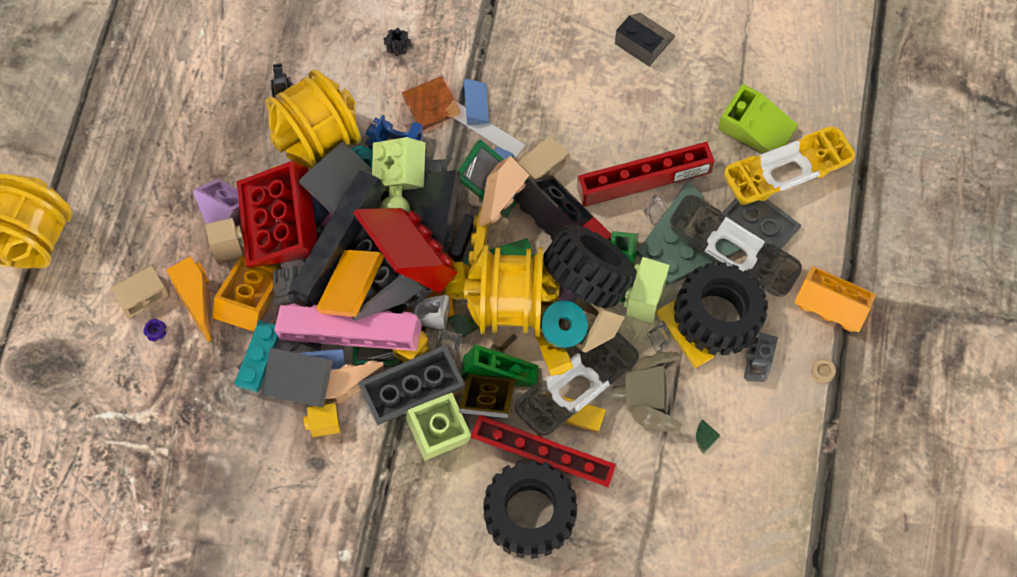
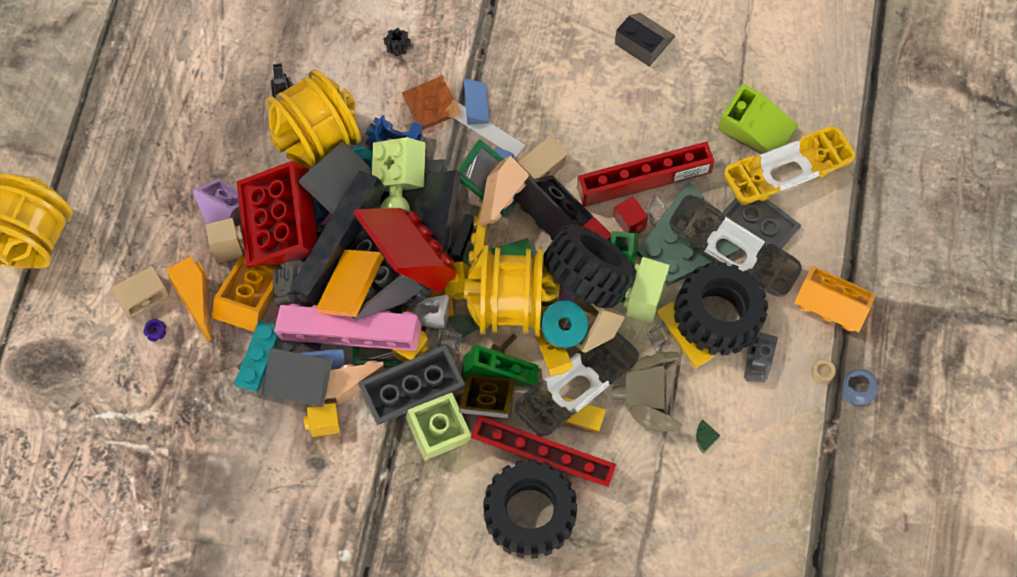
(630, 216): none -> red brick
(860, 398): none -> sand blue piece

